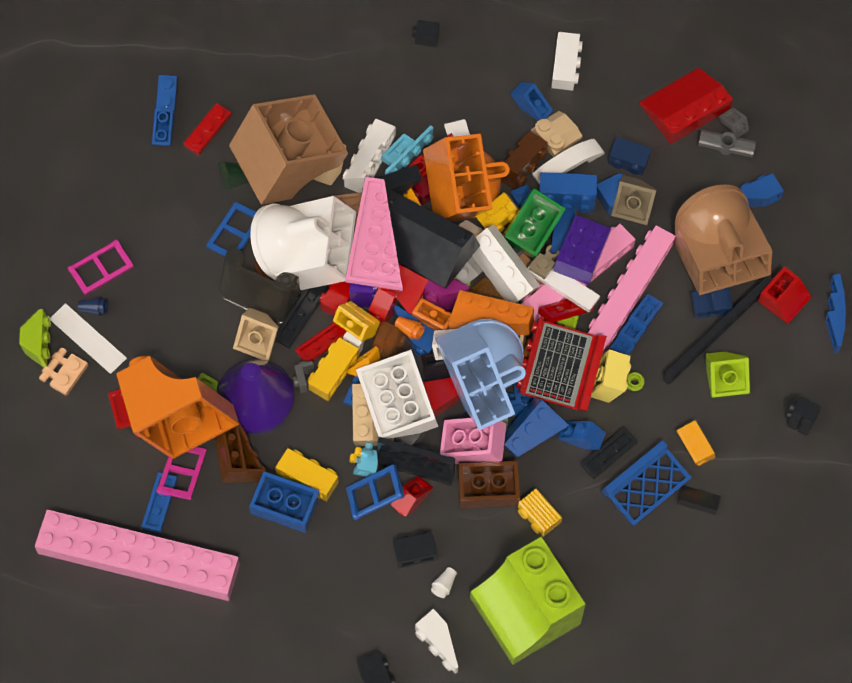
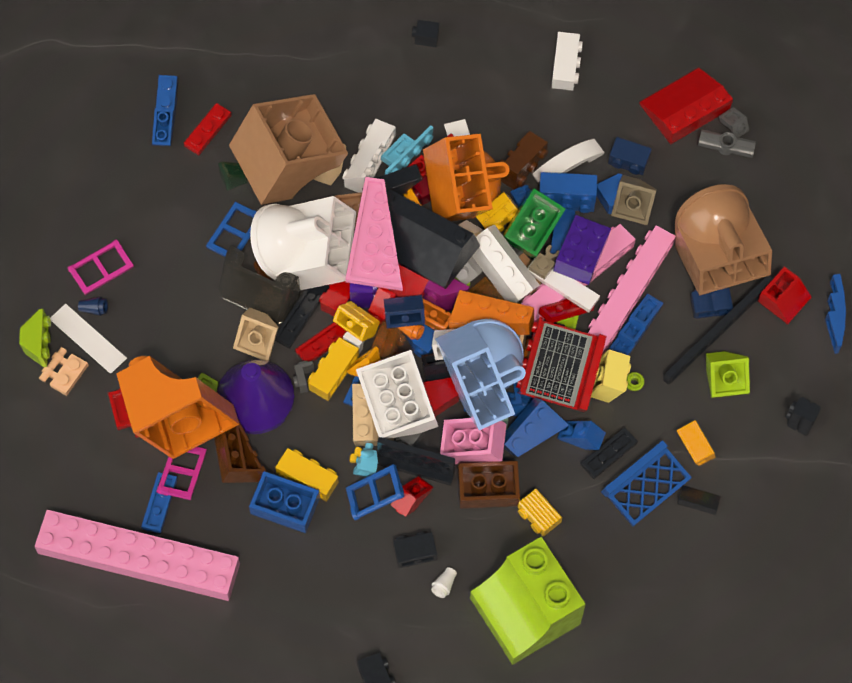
(404, 311): none -> dark blue brick
(436, 634): white slope -> none
(531, 100): blue slope -> none
(558, 132): tan slope -> none
(763, 191): blue slope -> none

